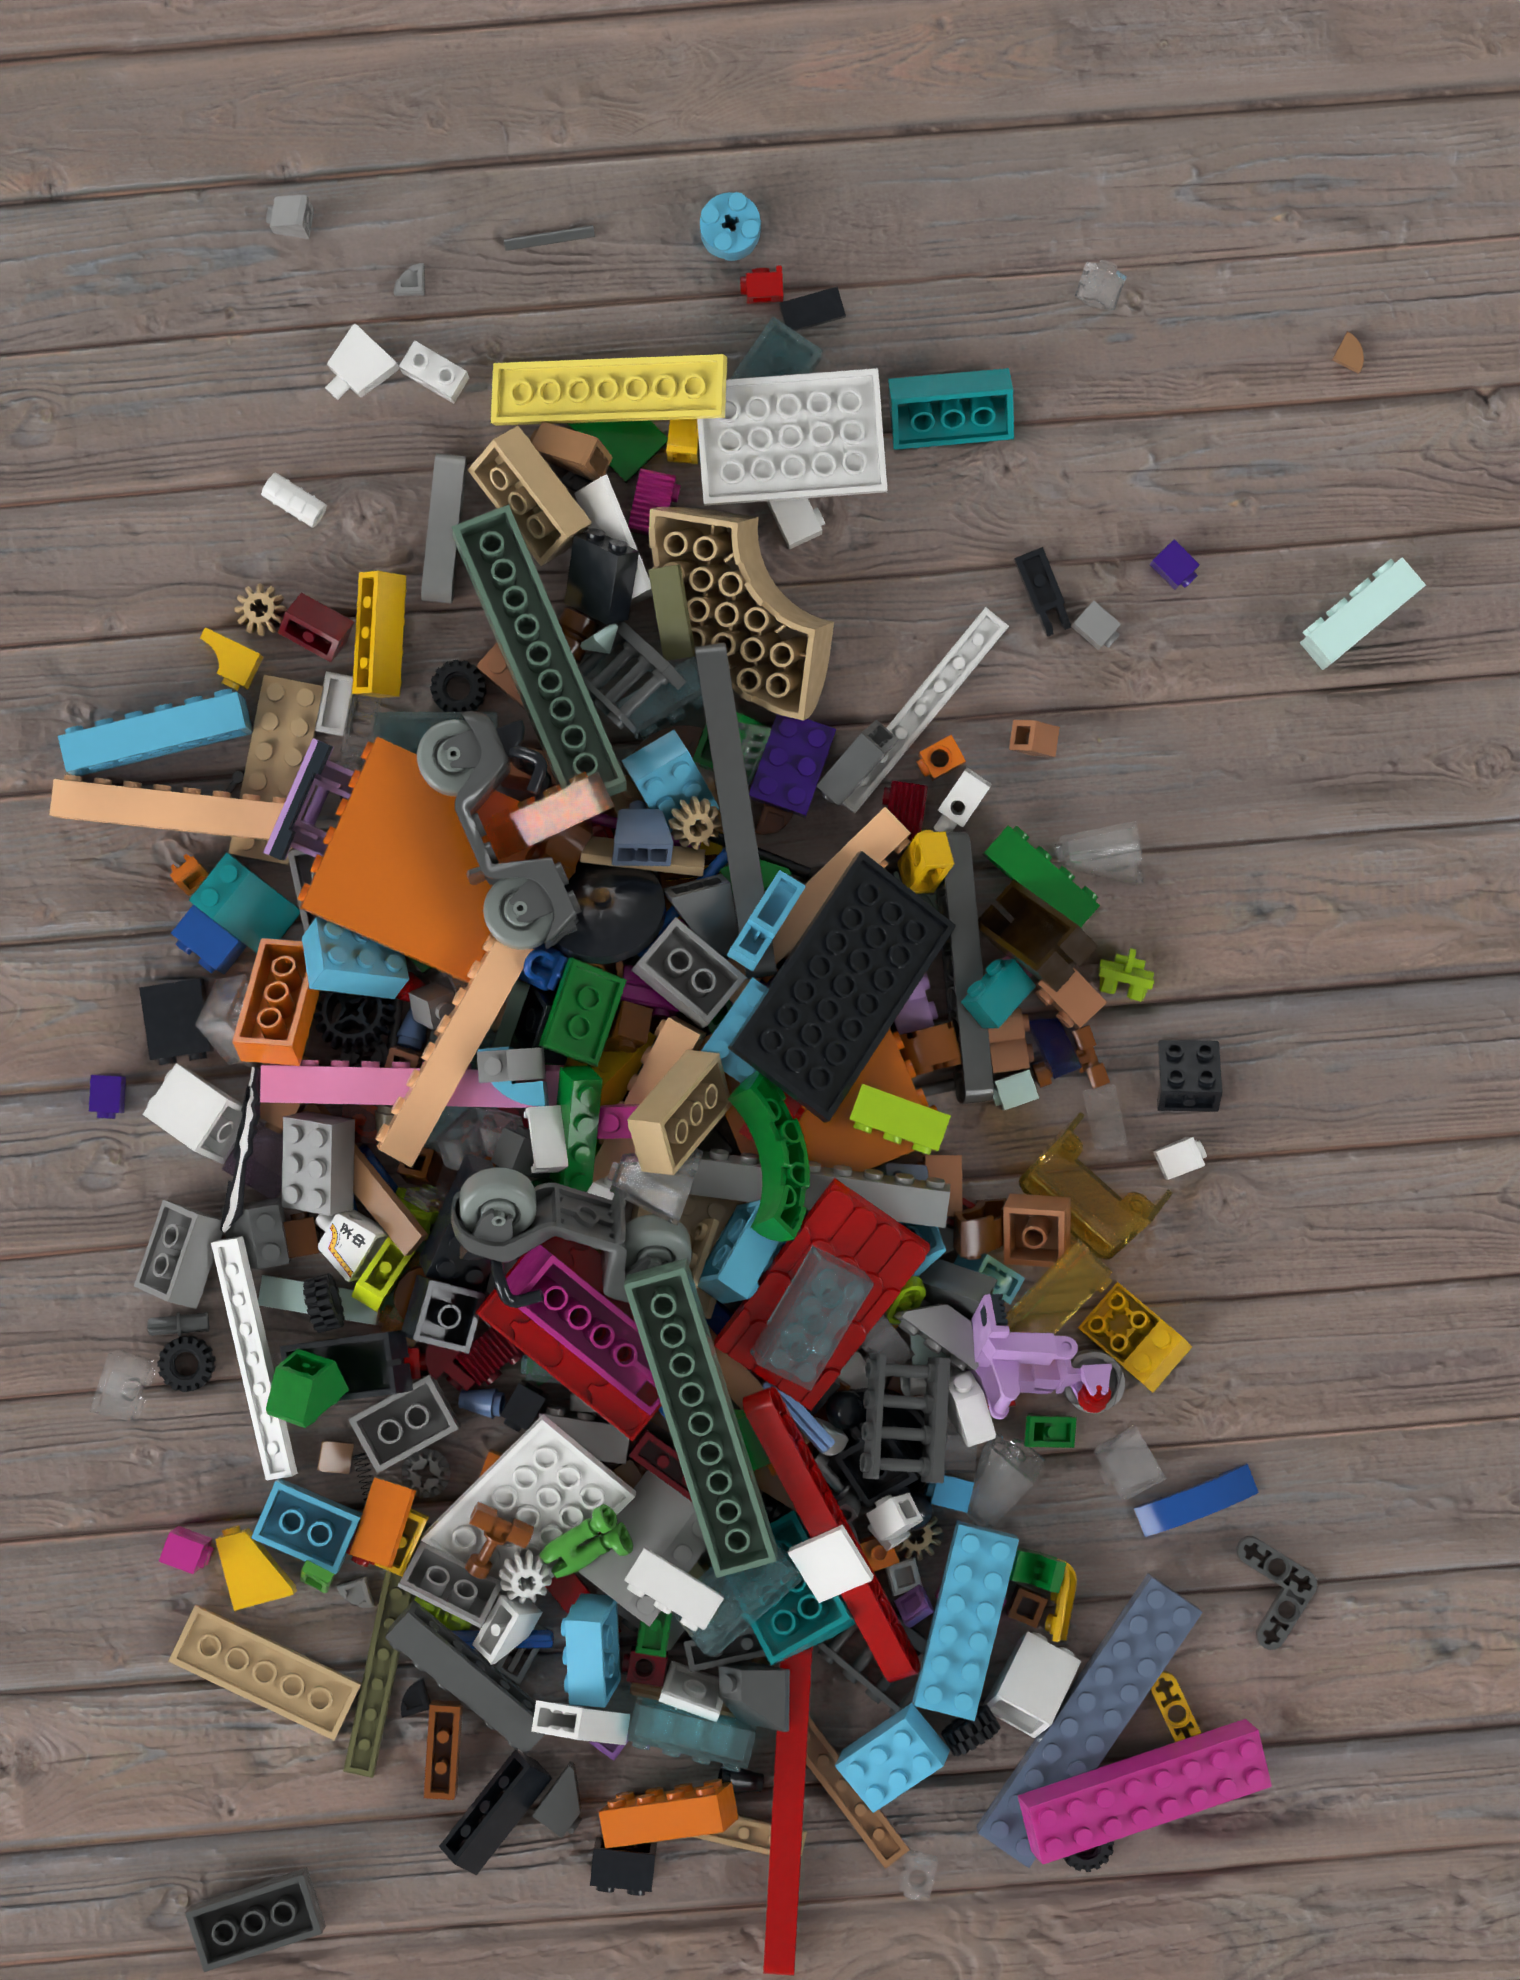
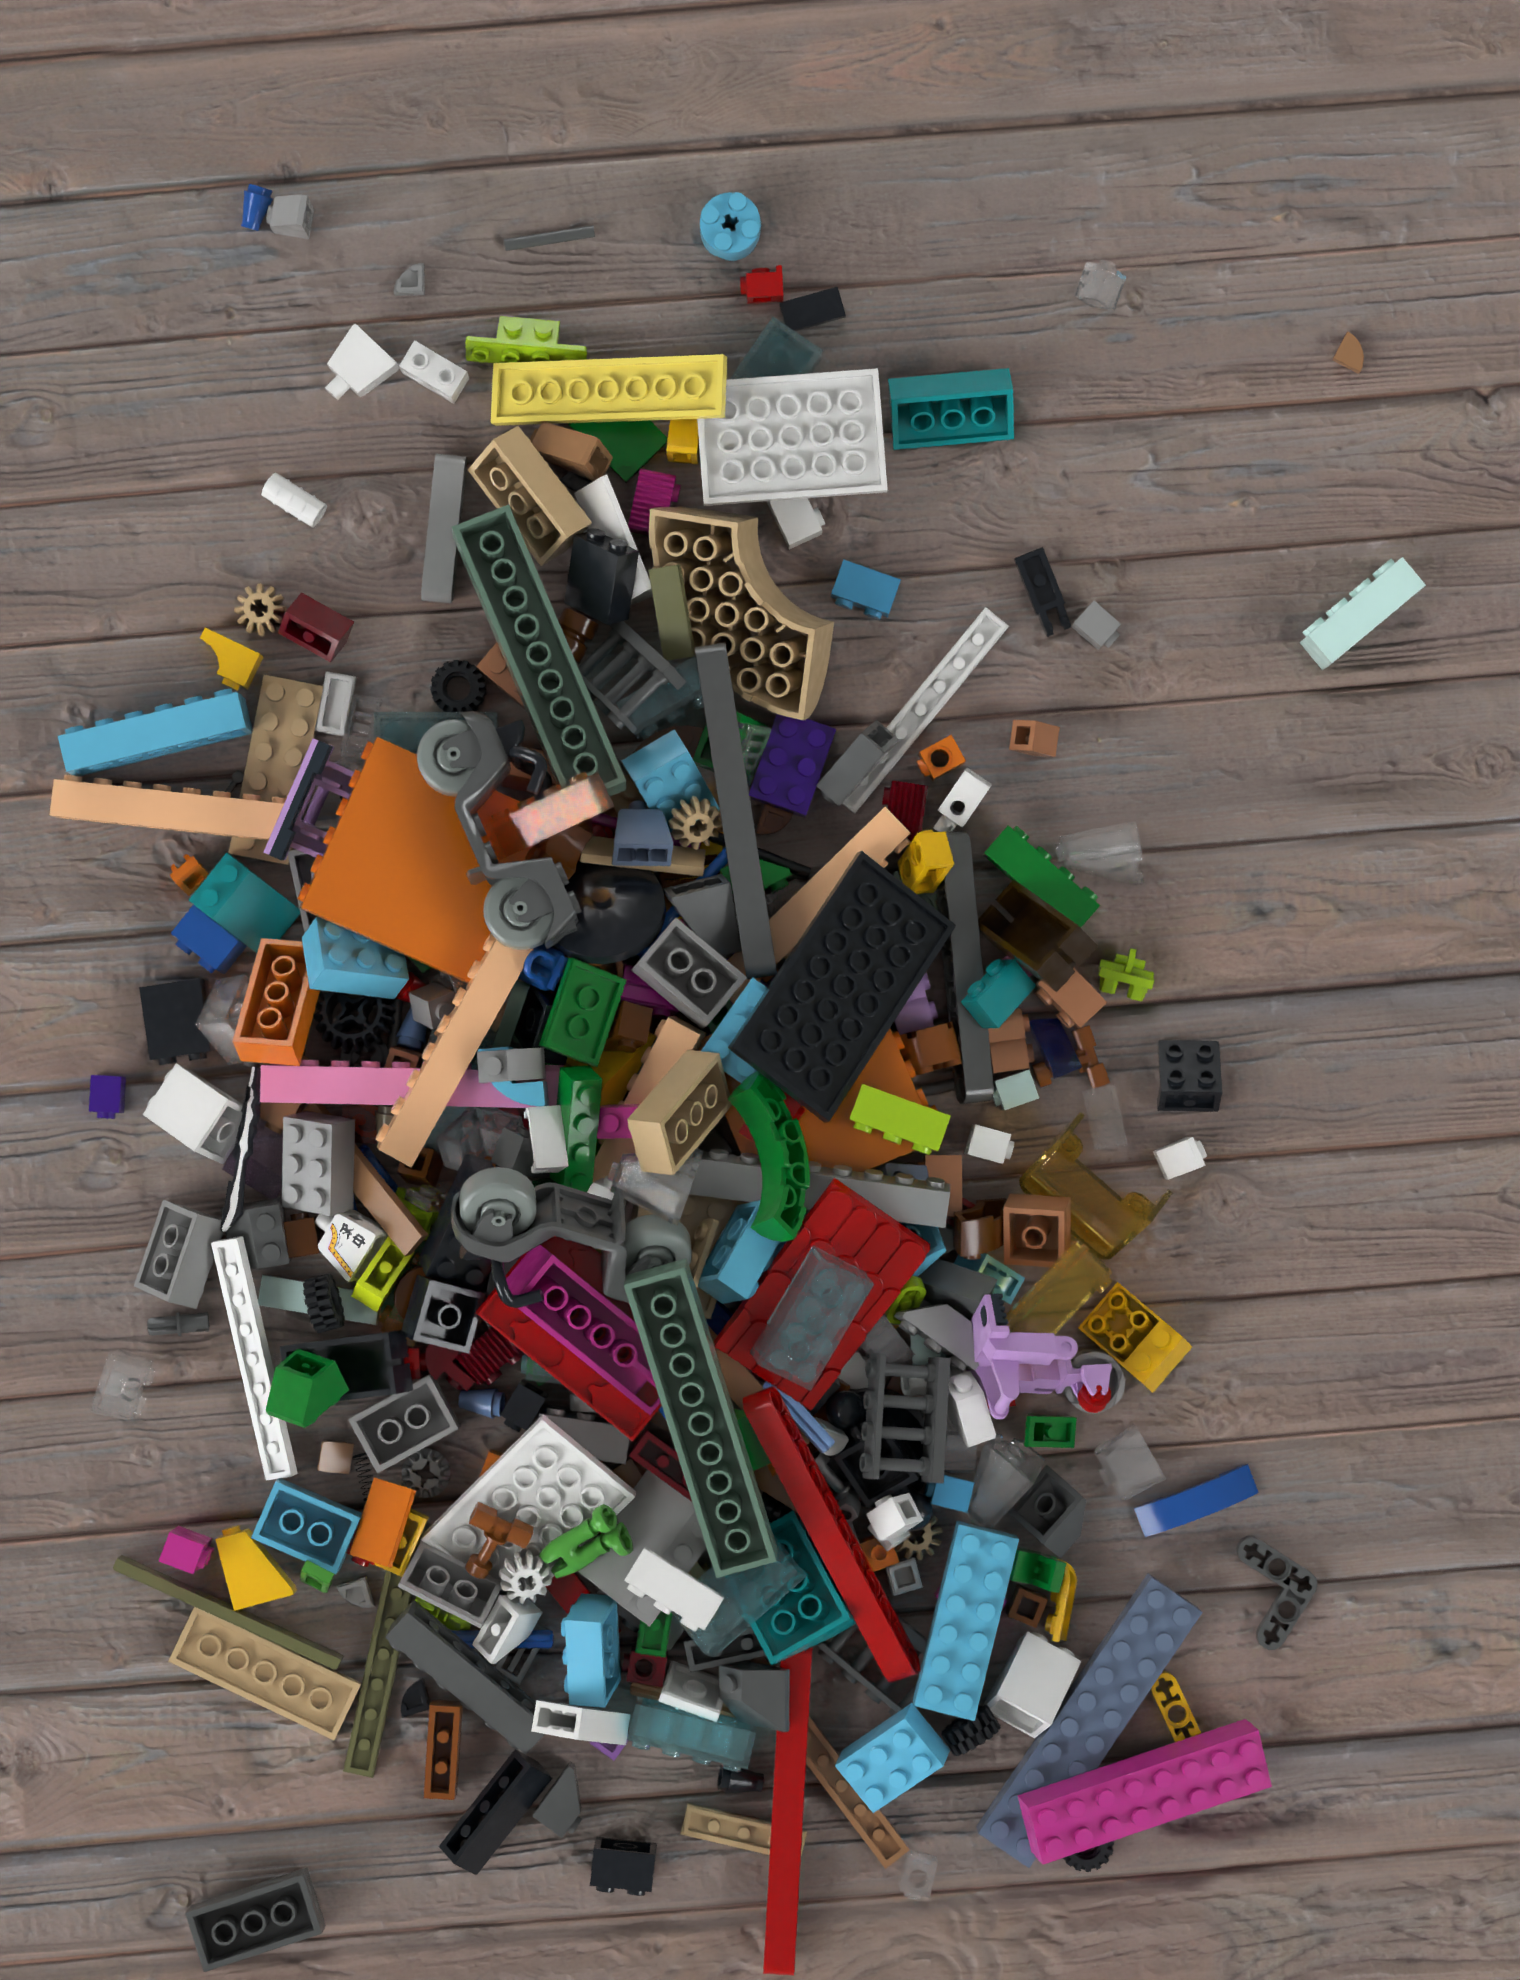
(169, 1371): black tyre -> none
(226, 1612): none -> olive tile
(255, 206): none -> blue cone
(379, 634): yellow brick -> none
(523, 341): none -> lime bracket
(602, 640): light aqua slope -> none
(668, 1814): orange brick -> none
(766, 920): medium azure slope -> none
(830, 1563): white tile -> none
(865, 589): none -> dark azure brick
(914, 1606): medium lavender tile -> none
(989, 1144): none -> white brick
(1051, 1512): none -> dark grey slope
(1175, 565): dark purple brick -> none

